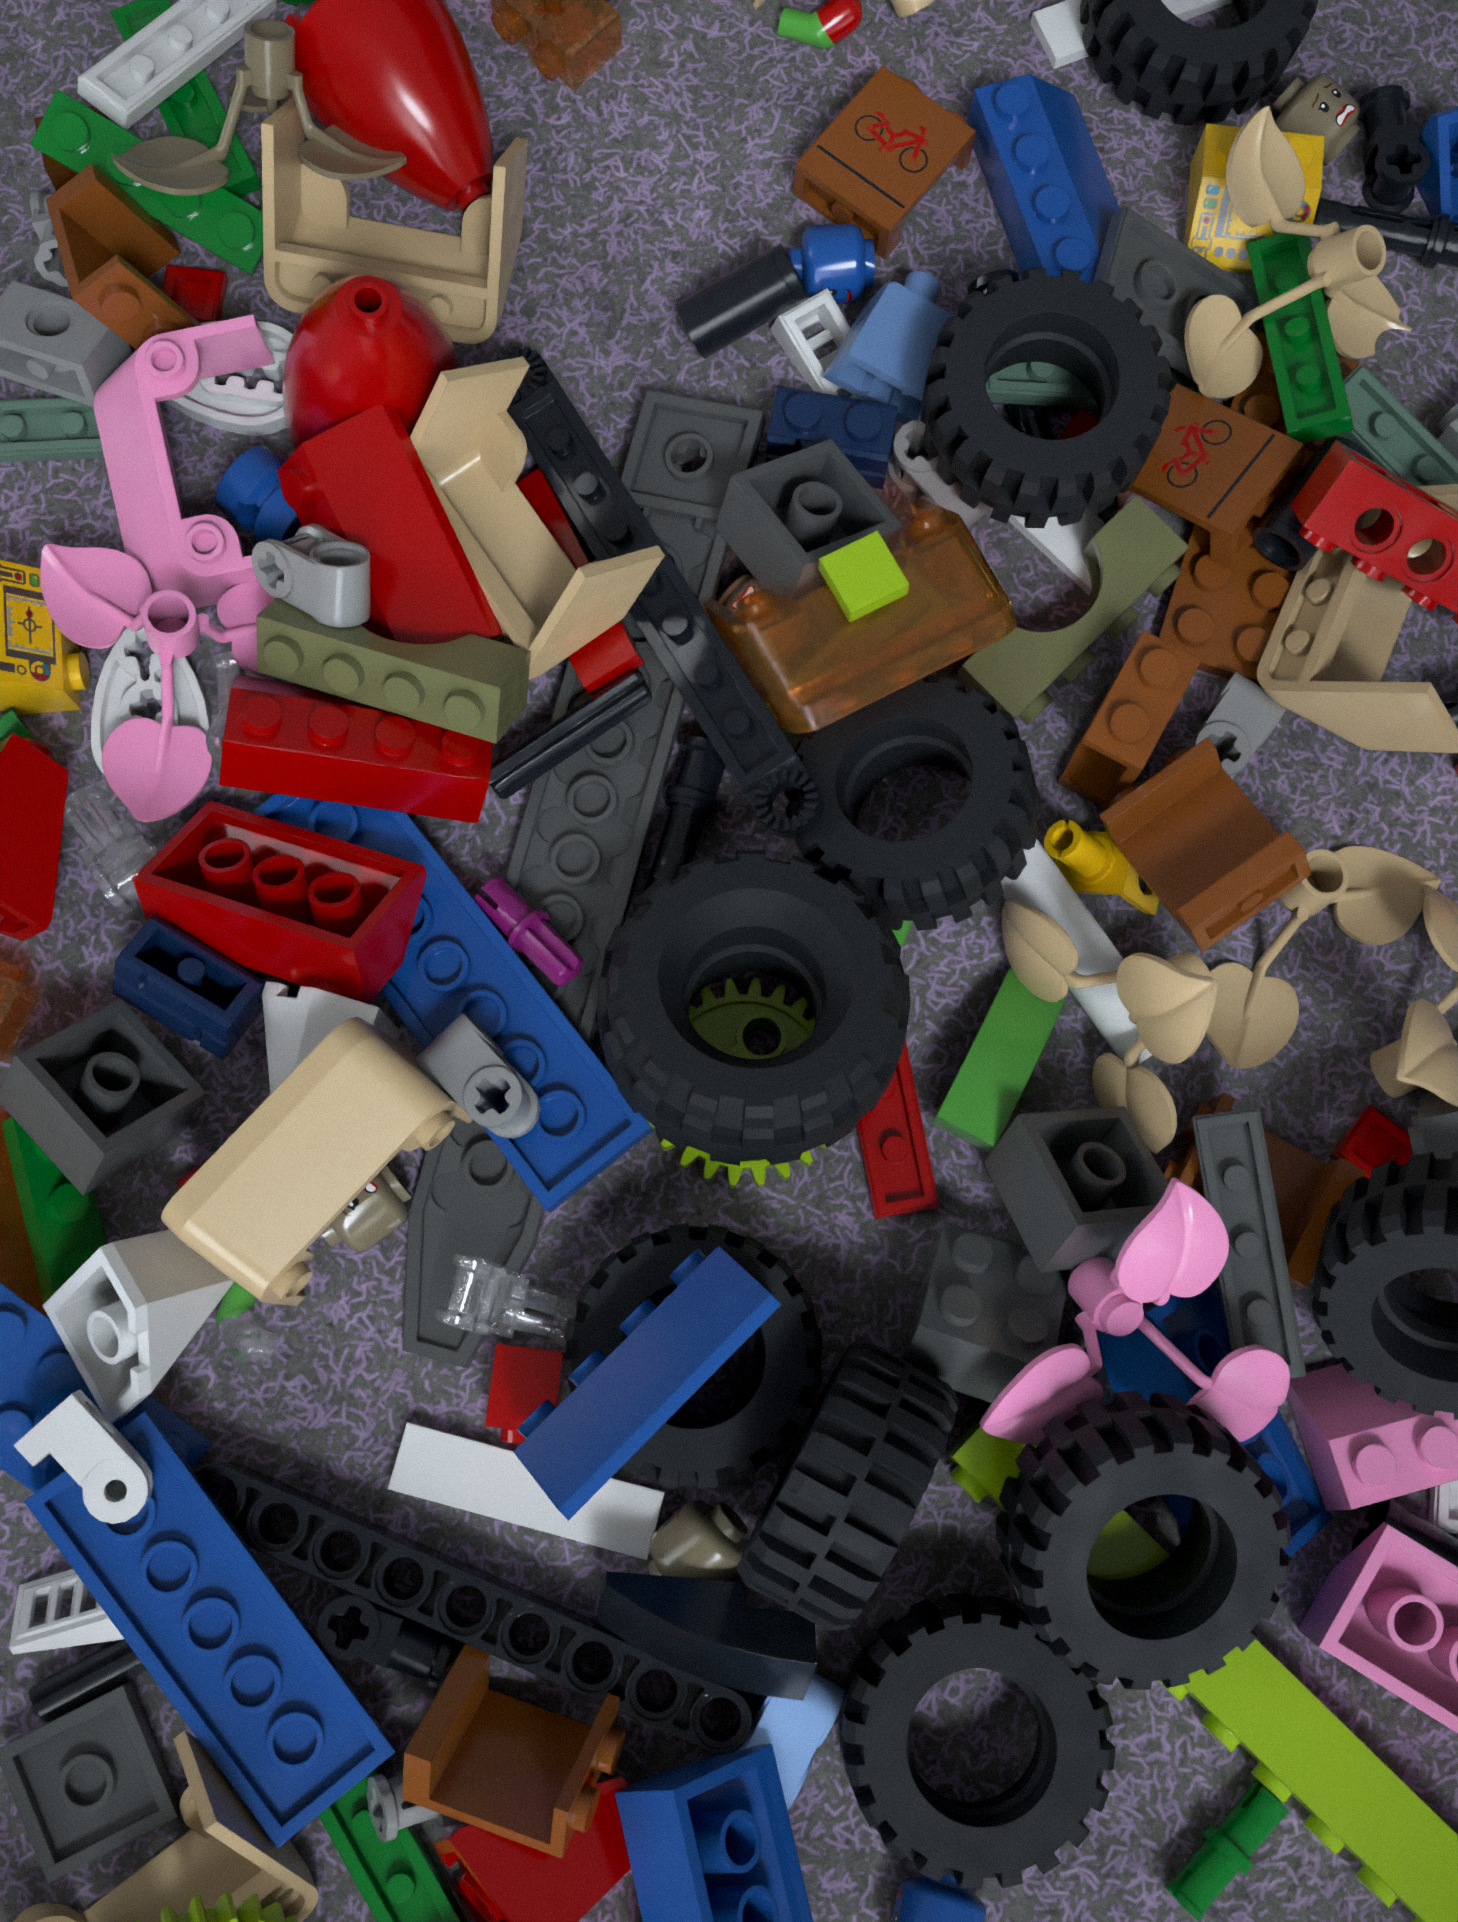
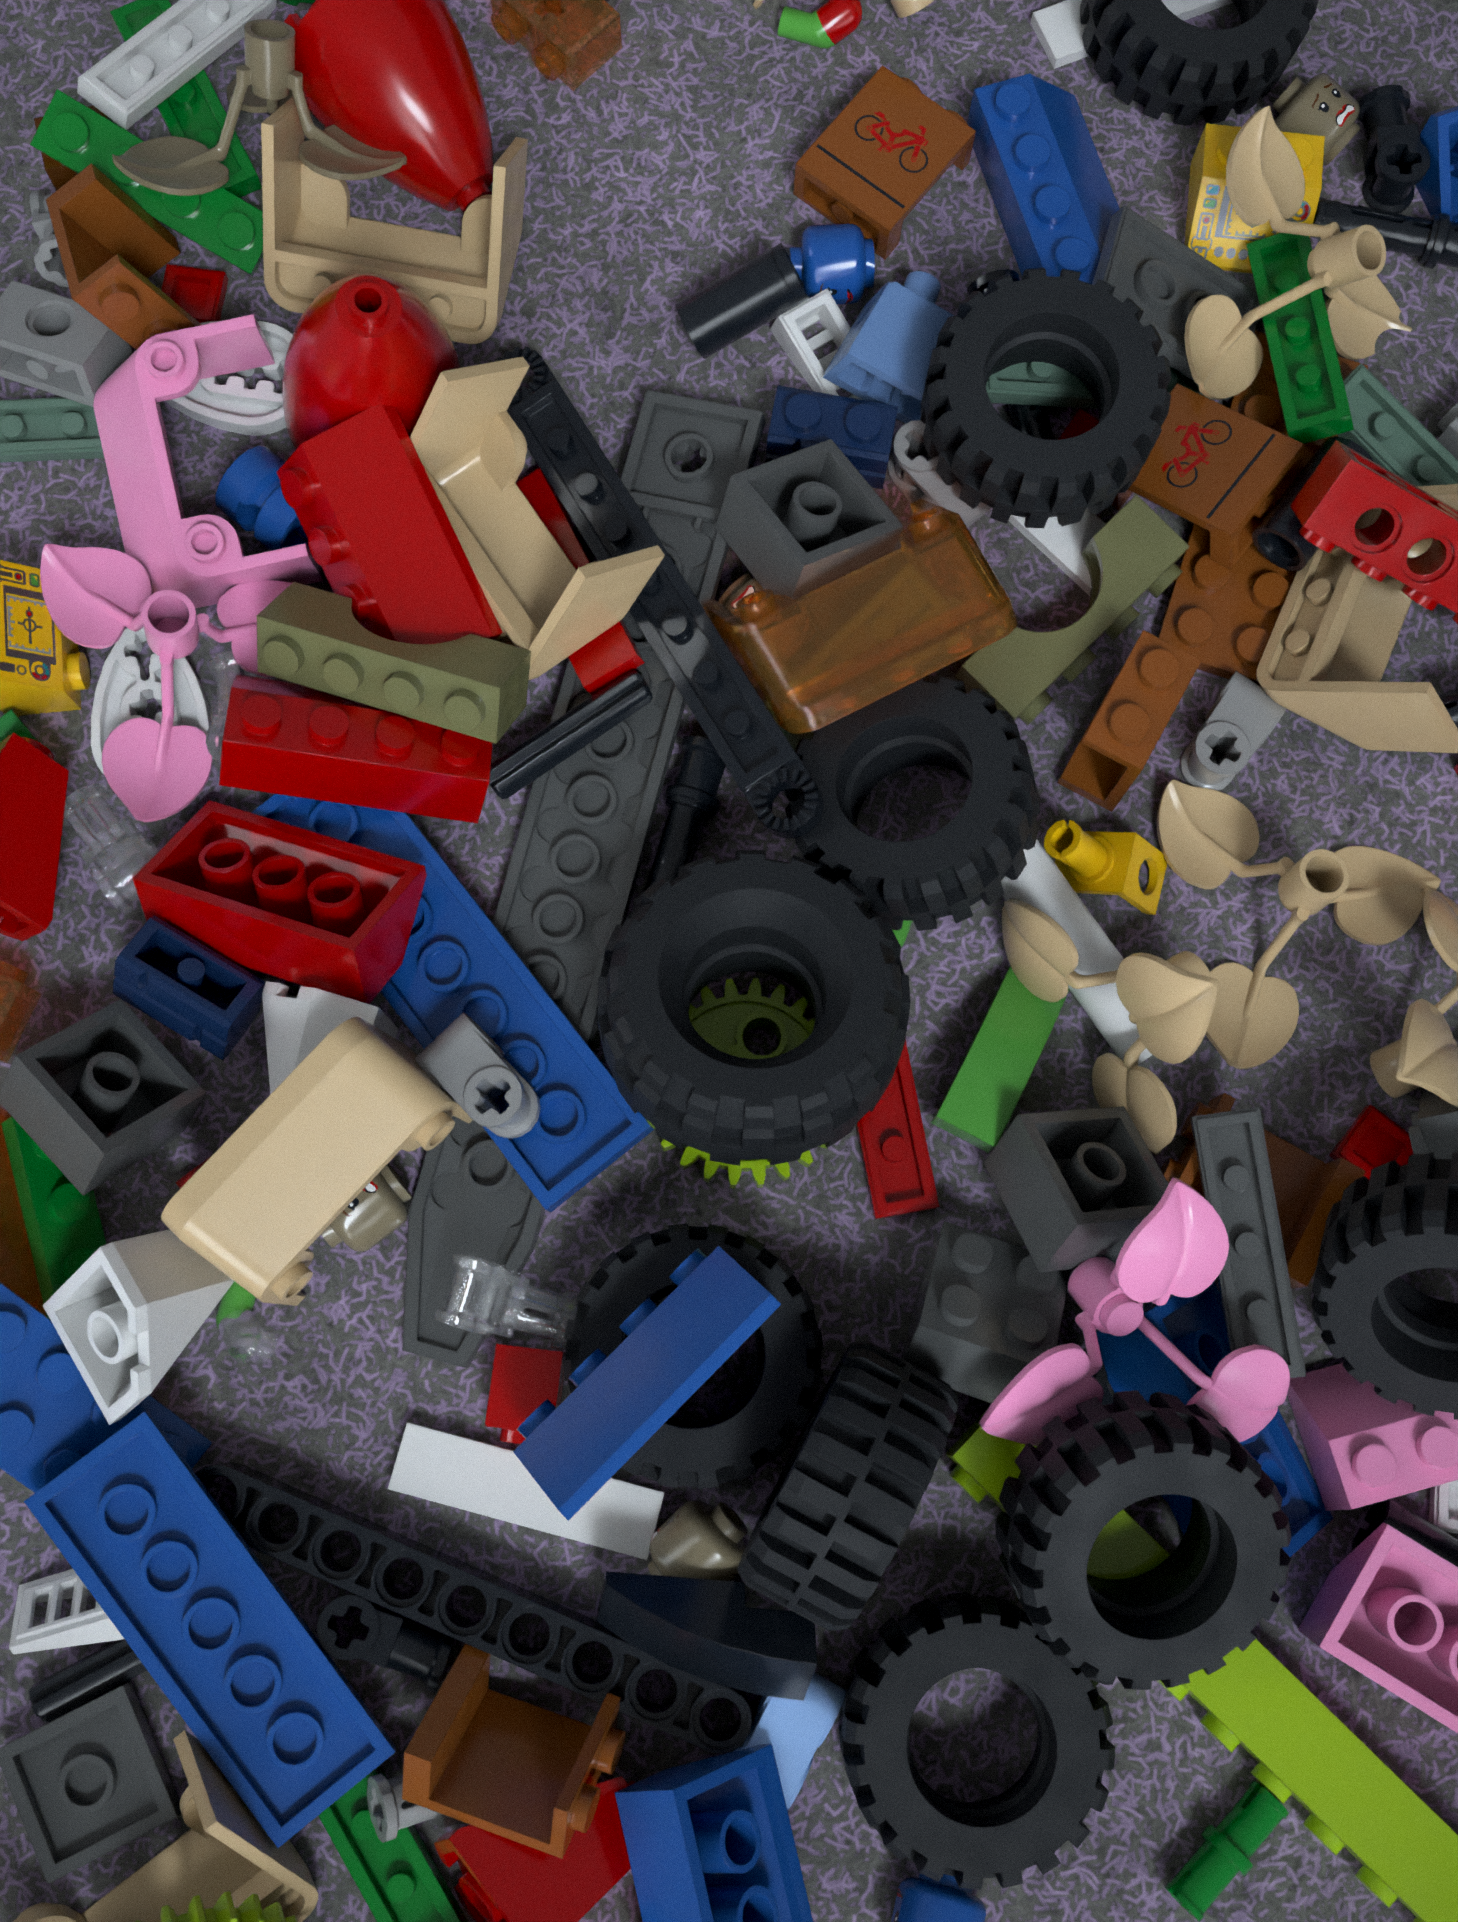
(95, 1455): white leg -> none
(317, 575): light grey piece -> none
(530, 931): magenta axle -> none
(863, 576): lime tile -> none
(1203, 845): dark orange panel -> none

